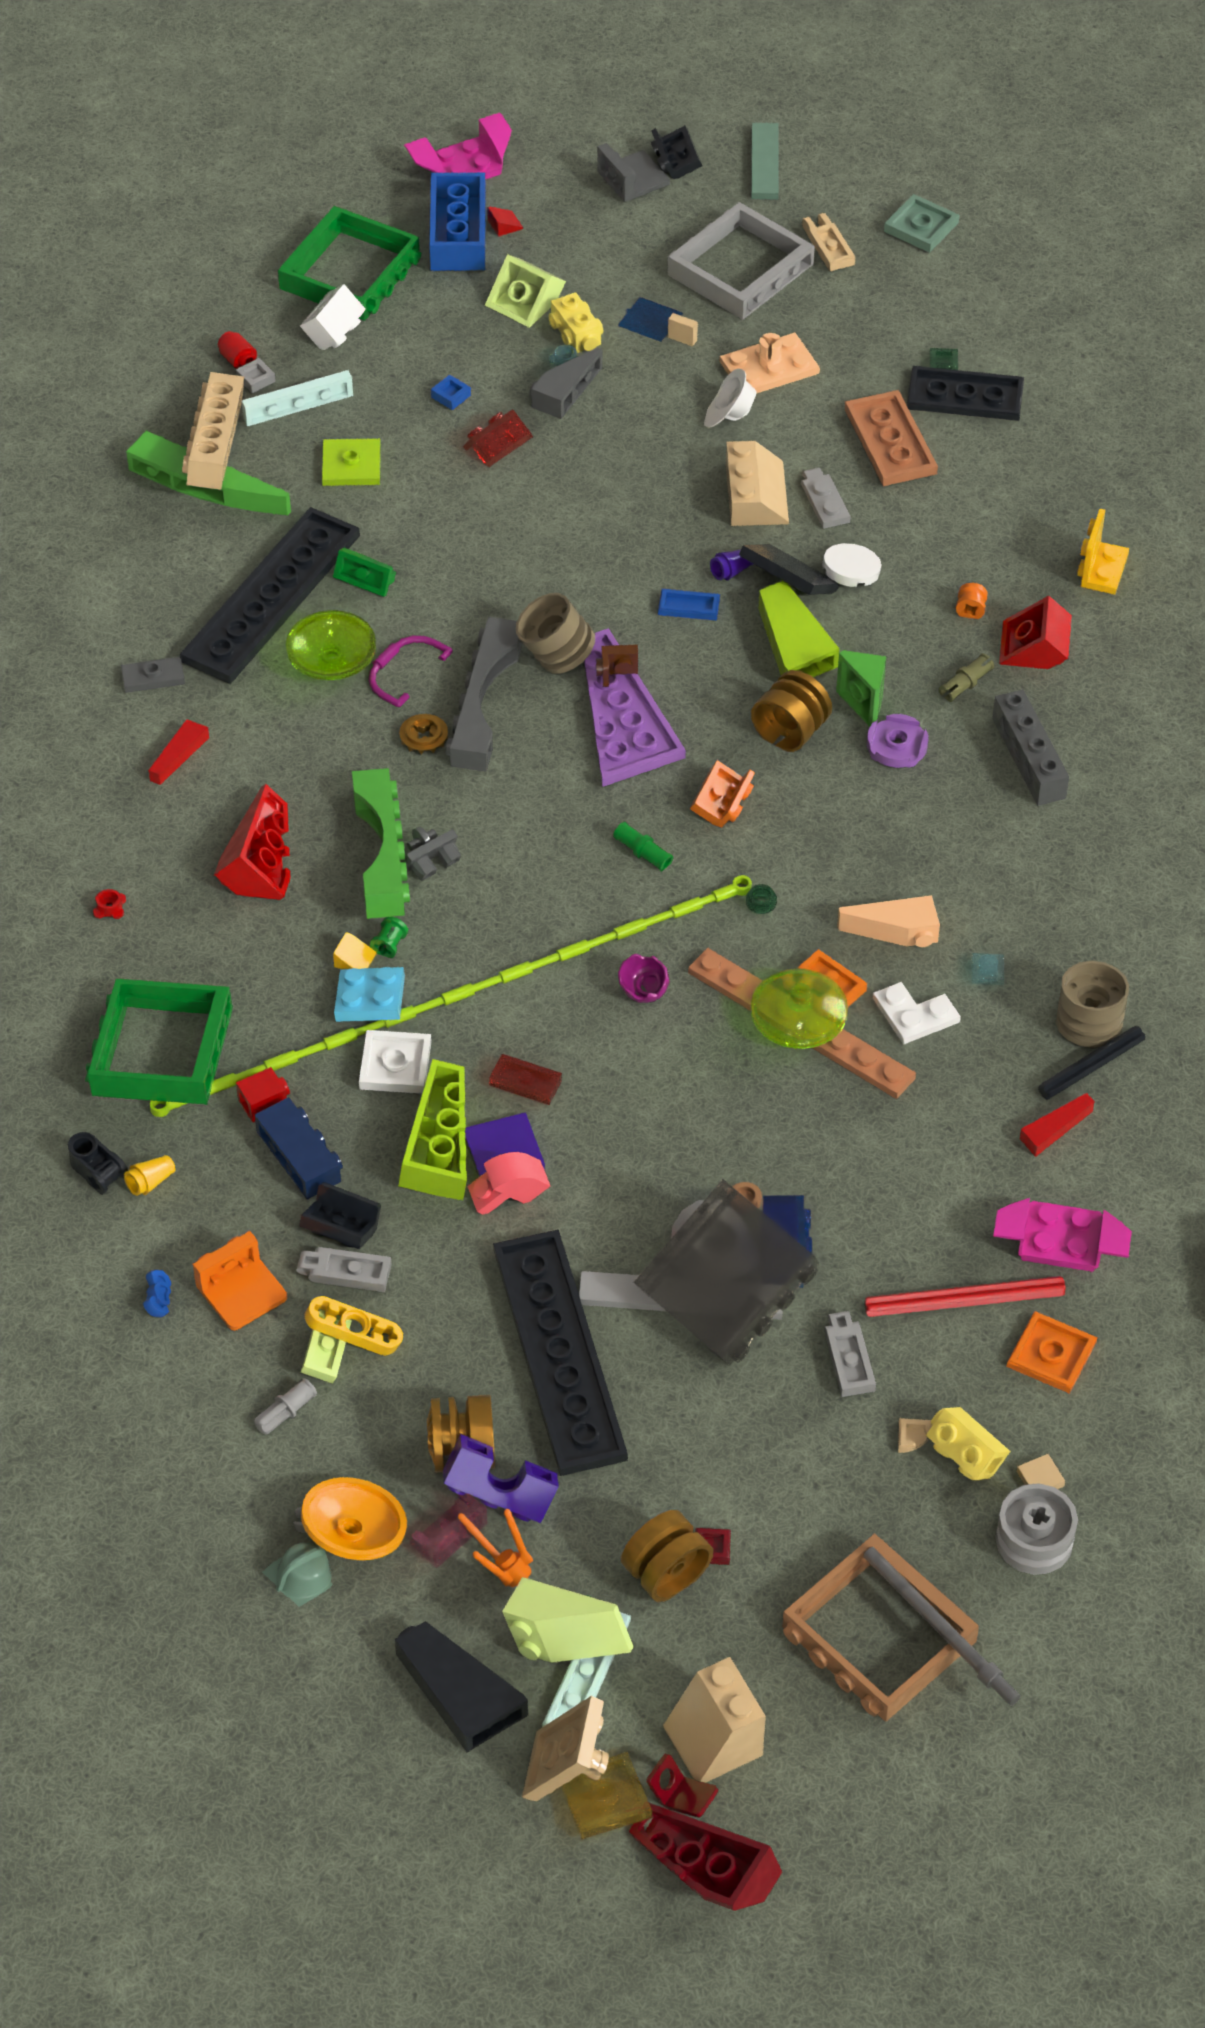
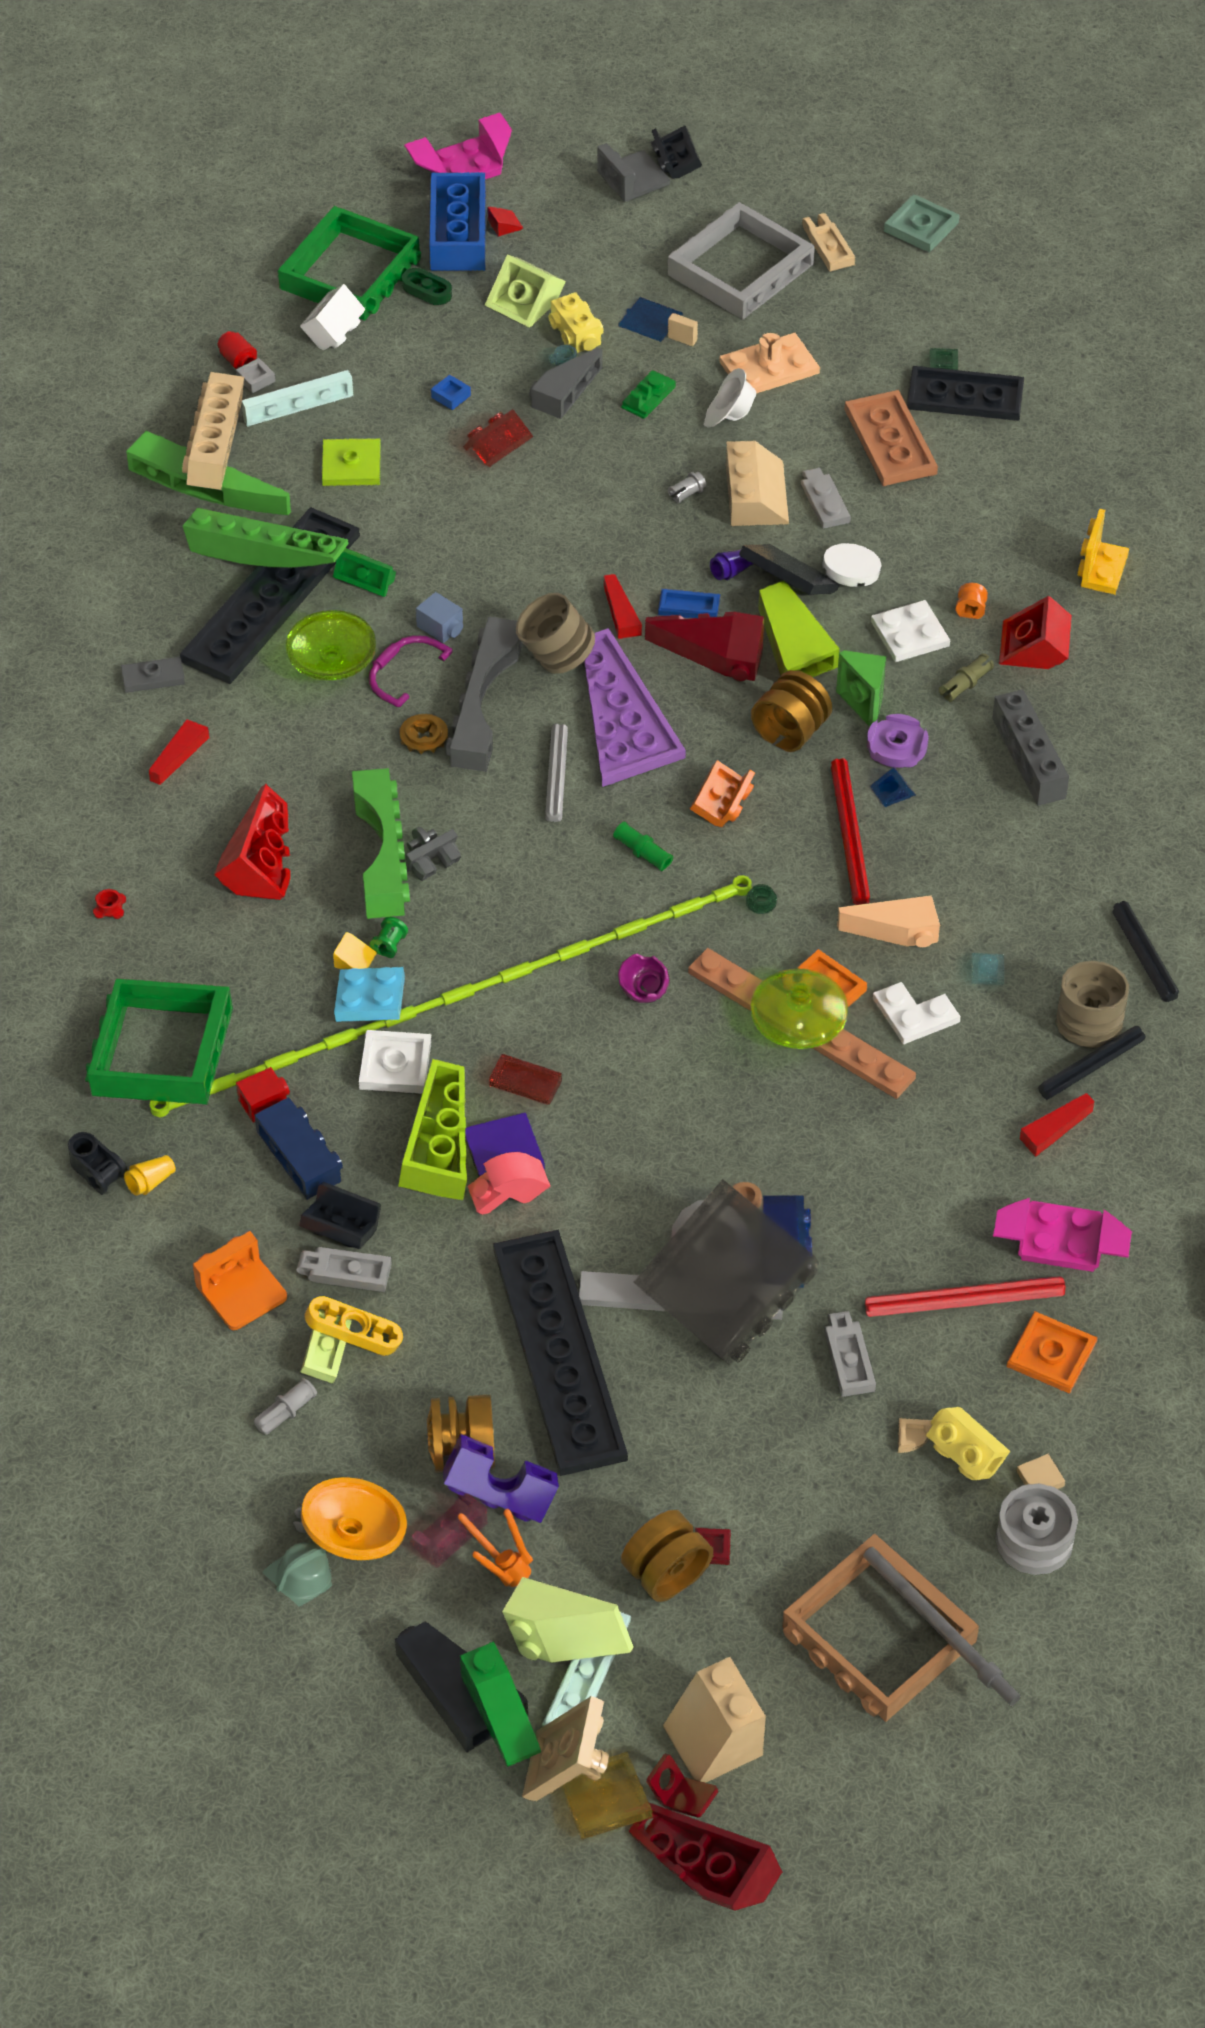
(157, 1293): blue piece -> none
(258, 541): none -> bright green slope
(430, 288): none -> dark green plate
(439, 617): none -> sand blue brick
(499, 1703): none -> green slope
(556, 773): none -> light grey axle
(617, 660): reddish brown bracket -> none
(624, 617): none -> red piece
(648, 394): none -> green plate
(693, 483): none -> light grey pin
(723, 644): none -> dark red wedge
(765, 161): sand green tile -> none
(850, 832): none -> red axle
(892, 788): none -> clear blue slope
(910, 631): none -> white plate
(1145, 951): none -> black axle

